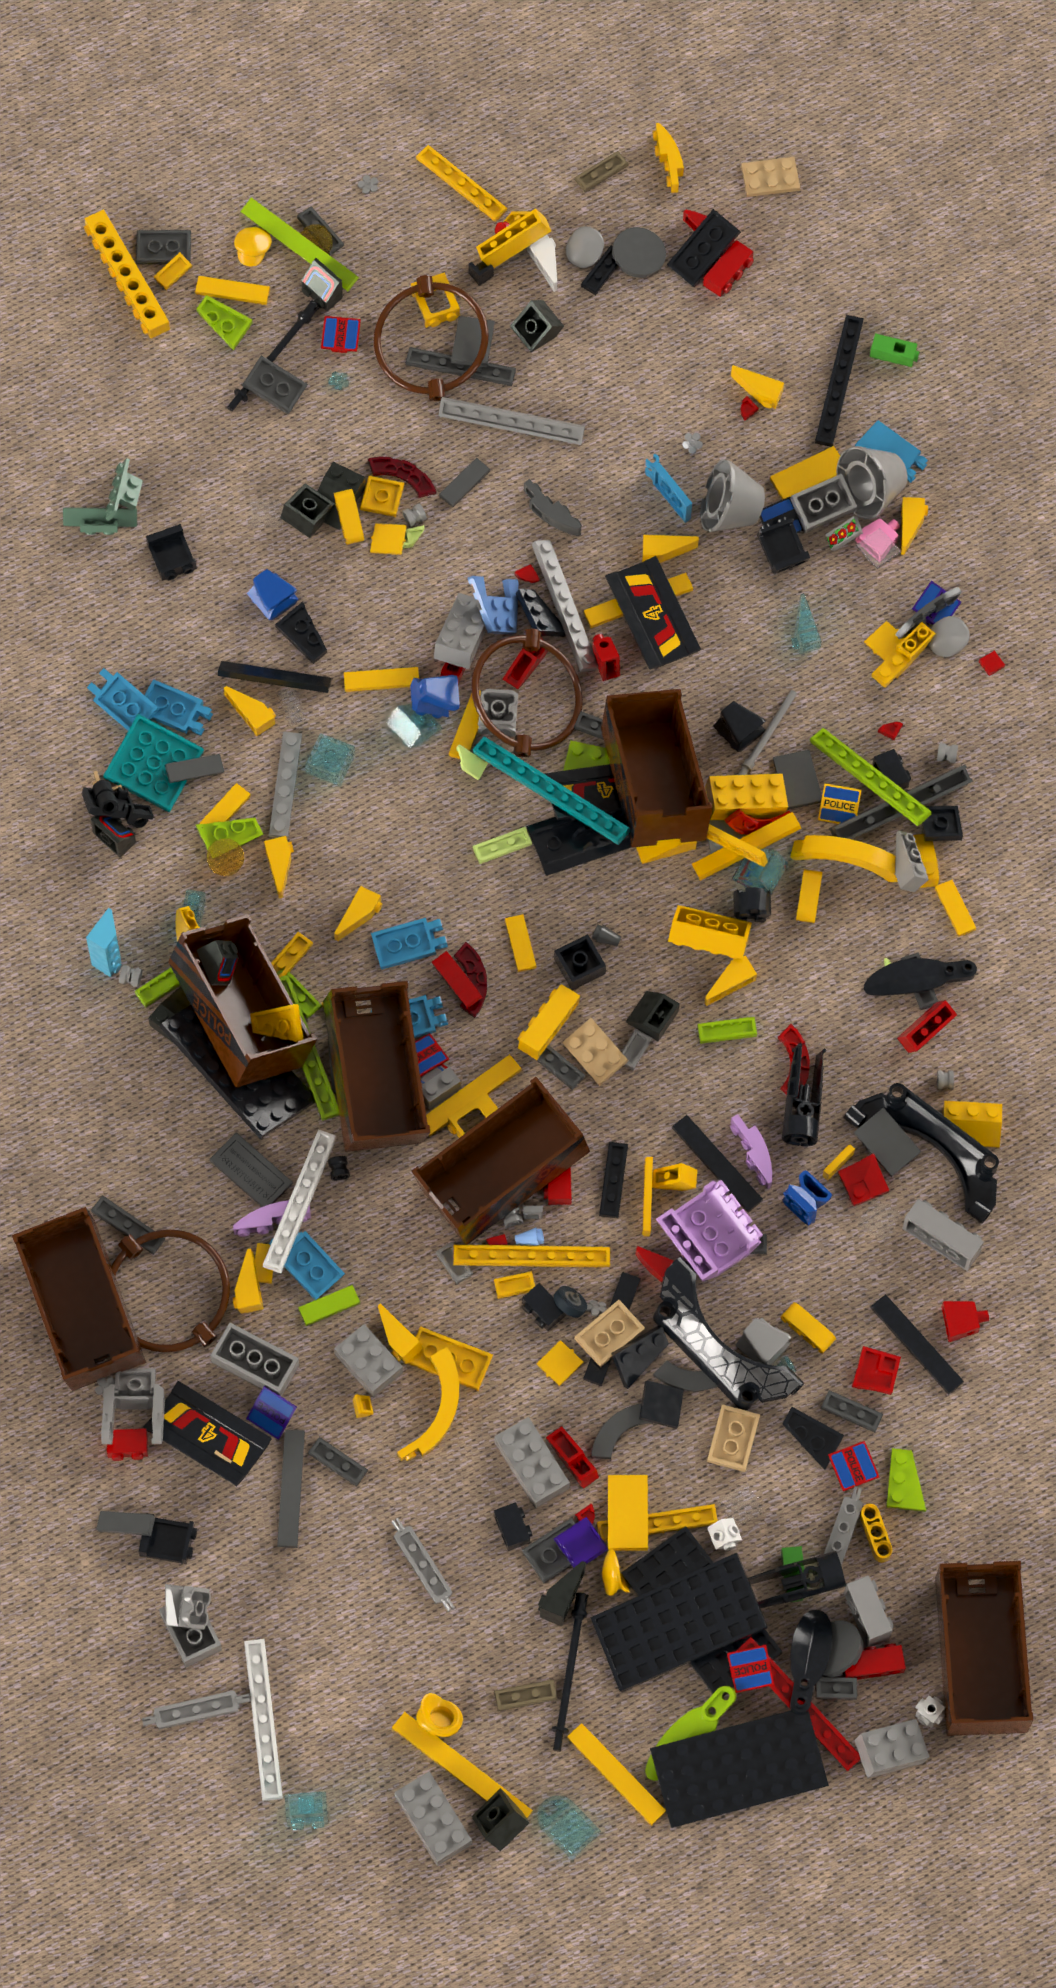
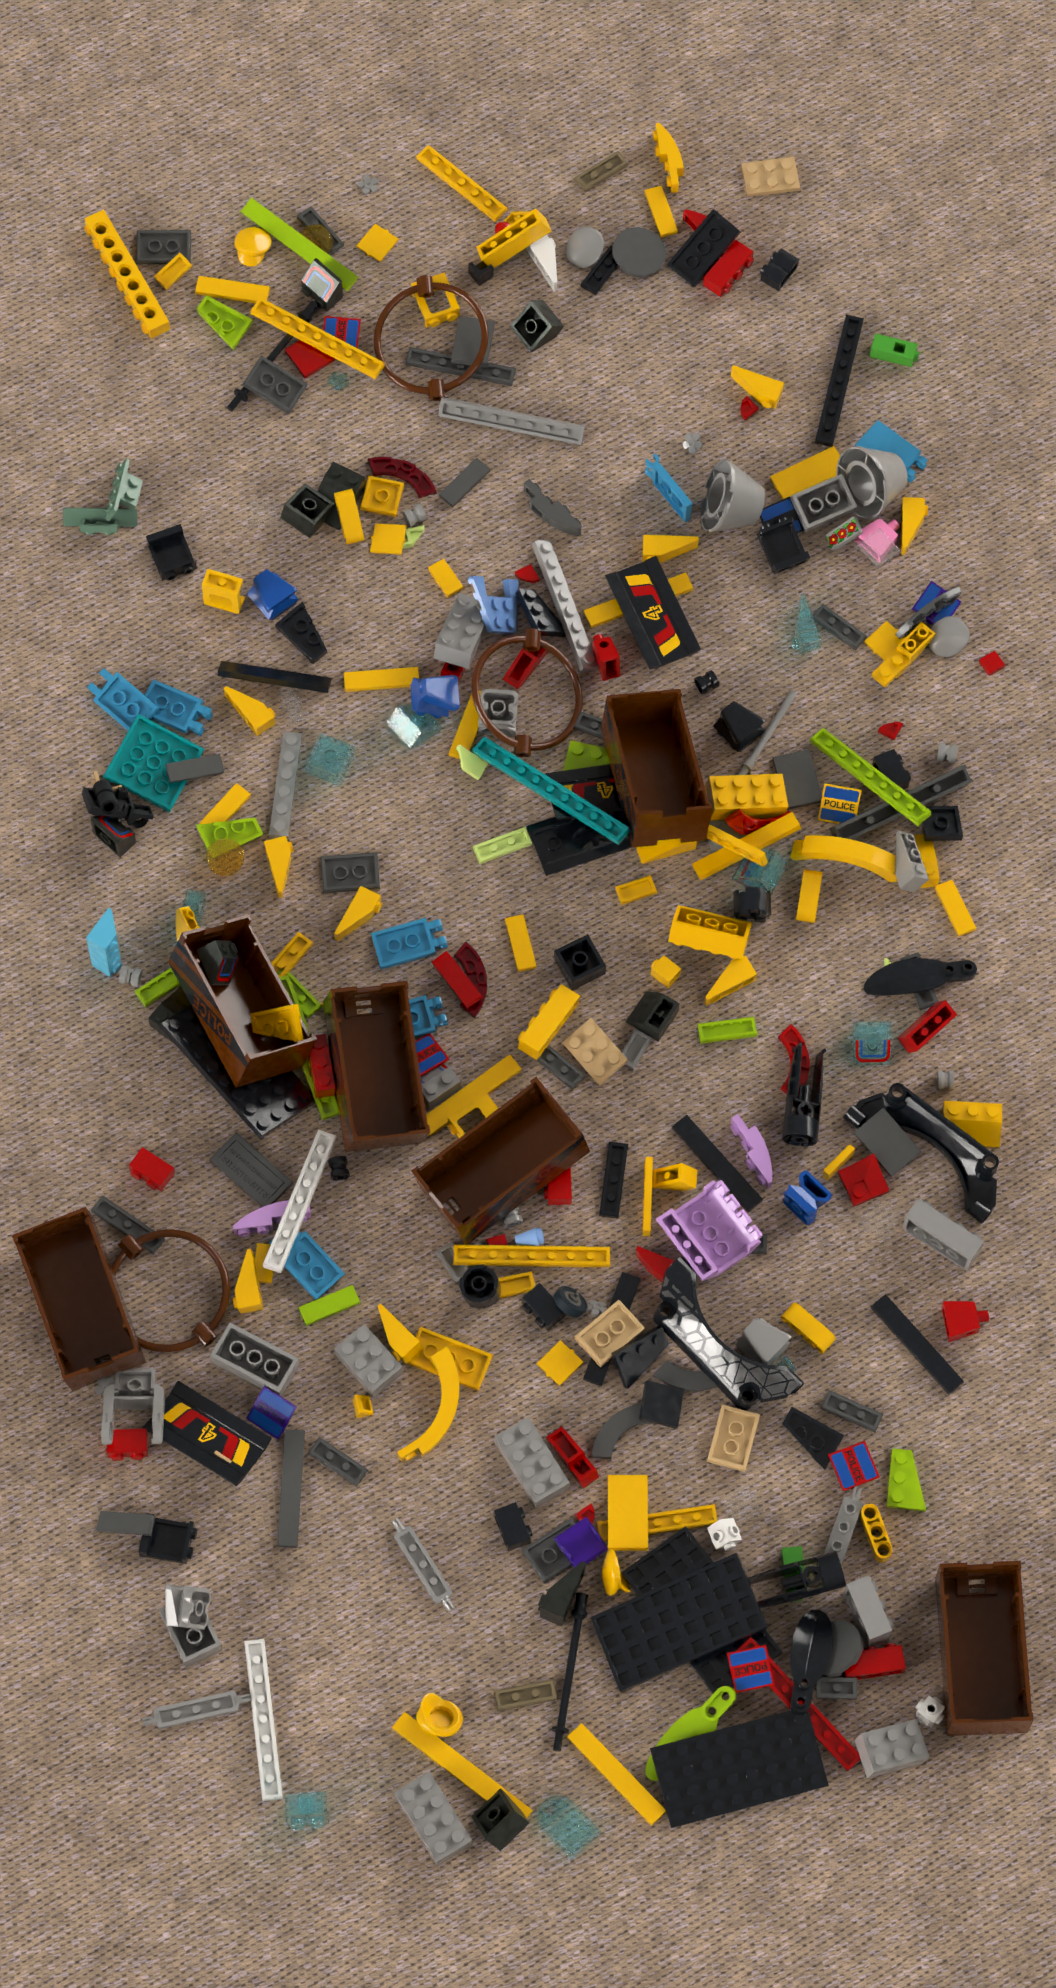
(151, 1169): none -> red brick
(222, 591): none -> yellow window
(307, 358): none -> red tile
(317, 338): none -> yellow tile
(321, 1068): none -> red brick
(350, 872): none -> dark grey tile
(377, 242): none -> yellow piece
(445, 578): none -> yellow tile
(483, 1297): none -> black brick
(533, 1212): light grey tile -> none
(605, 935): dark grey cone -> none
(635, 890): none -> yellow tile
(661, 211): none -> yellow tile
(665, 971): none -> yellow brick
(706, 682): none -> black wheel
(779, 269): none -> black brick
(839, 627): none -> dark grey tile
(871, 1043): none -> clear light blue slope
(876, 1371): red plate -> none

